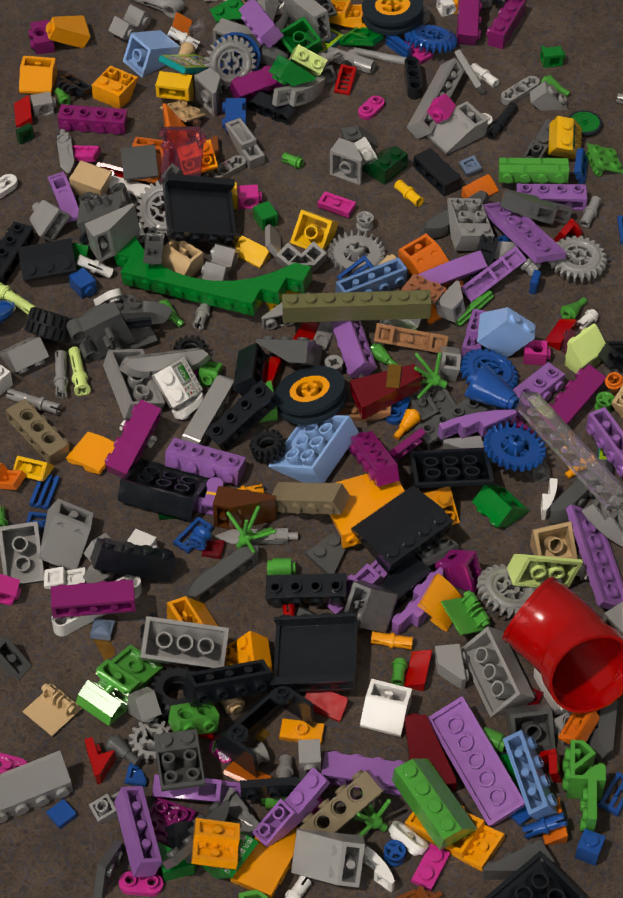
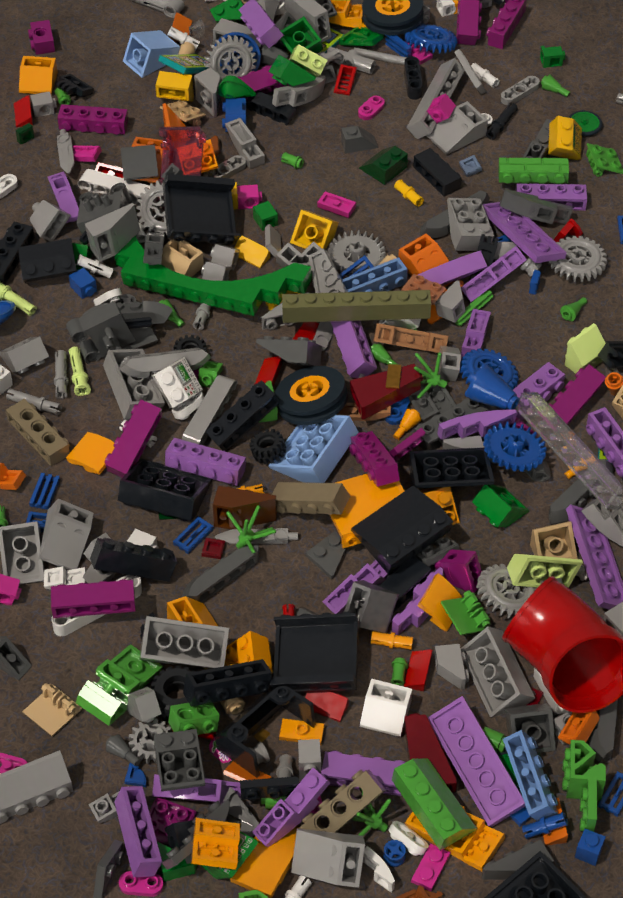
(33, 468): yellow slope -> none
(47, 325): black tyre -> none
(61, 814): blue tile -> none
(68, 30): light orange slope -> none
(89, 179): tan slope -> none
(100, 762): red slope -> none
(102, 629): sand blue tile -> none
(105, 648): pearl gold window -> none
(114, 87): light orange slope -> none
(134, 21): light grey brick -> none
(200, 538): blue wheel -> none
(205, 505): medium lavender leg -> none
(234, 88): none -> green piece
(249, 368): black brick -> none
(281, 566): bright green brick -> none
(307, 589): black brick -> none
(325, 274): none -> light grey wing
(334, 362): light grey wheel -> none
(346, 161): light grey slope -> none
(365, 150): white brick -> none
(366, 217): light grey wheel -> none
(484, 184): orange slope -> none
(504, 331): light blue slope -> none
(536, 353): dark pink brick -> none
(547, 98): light grey slope -> none
(548, 499): white slope -> none
(555, 338): red slope -> none
(555, 765): red tile -> none
(567, 335): clear pink pin -> none
(581, 164): blue tile -> none
(589, 317): white pin -> none
(590, 211): light grey pin -> none
(605, 398): bright green wheel -> none

